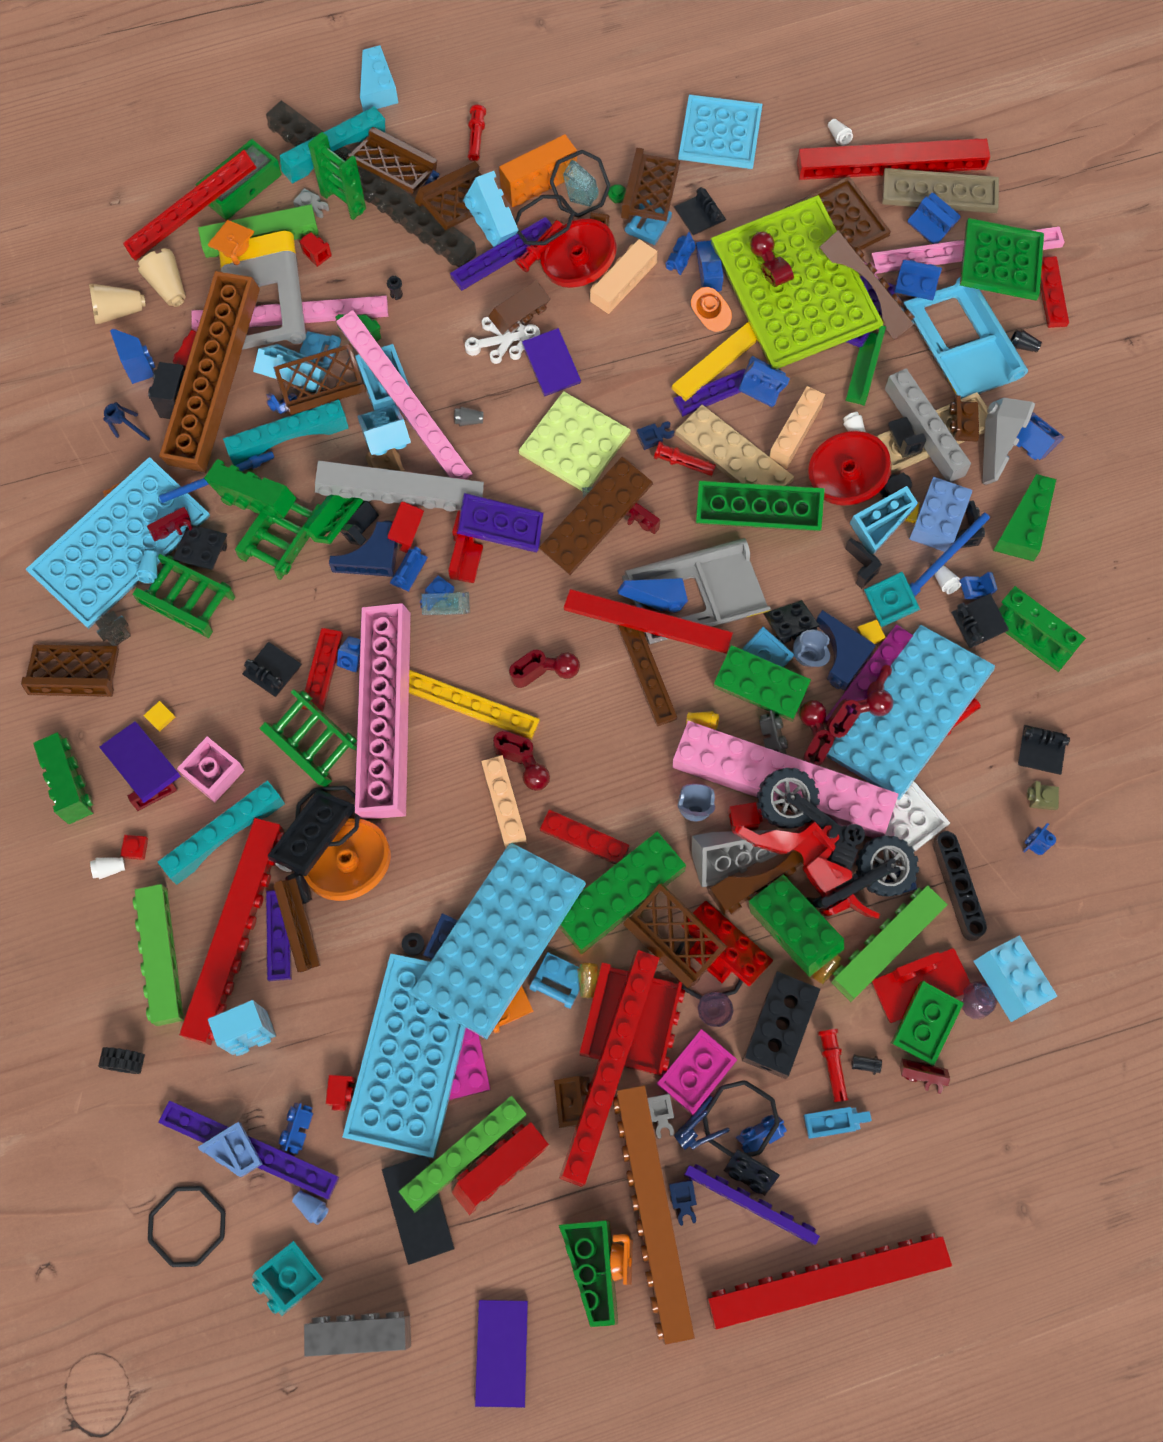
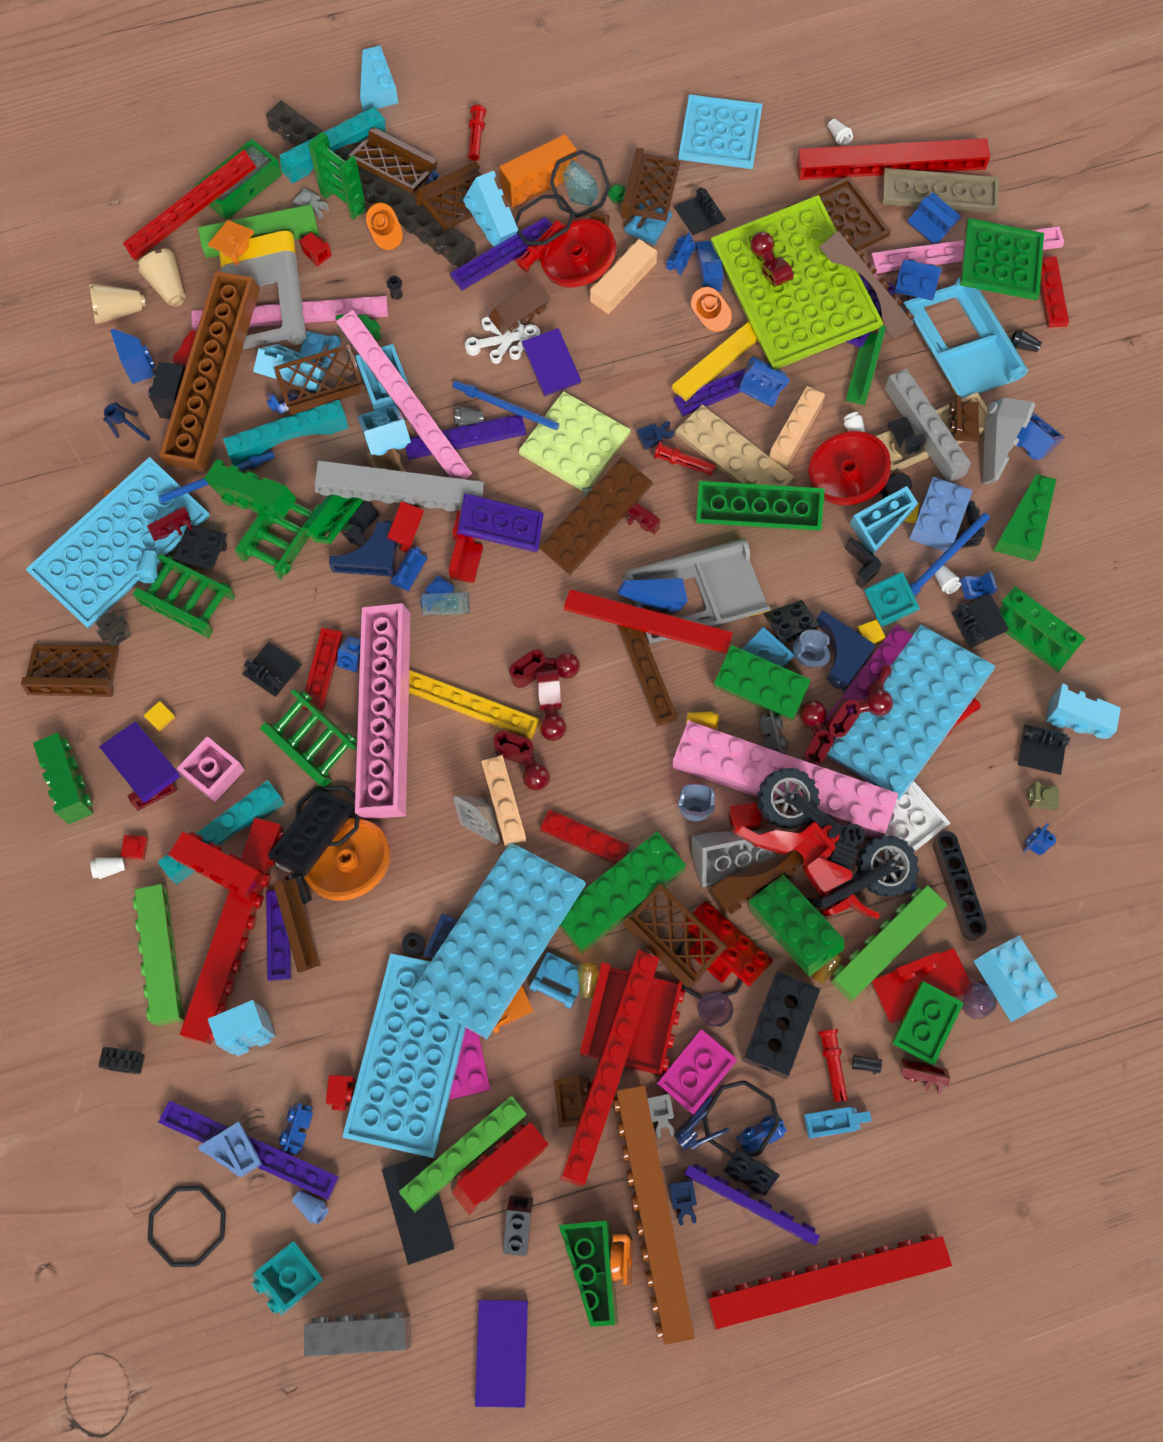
(216, 865): none -> red wedge
(384, 226): none -> orange piece
(472, 391): none -> blue bar
(472, 435): none -> dark purple plate
(477, 817): none -> light grey wedge
(517, 1225): none -> black bracket
(552, 725): none -> dark red beam
(1082, 714): none -> medium azure wedge

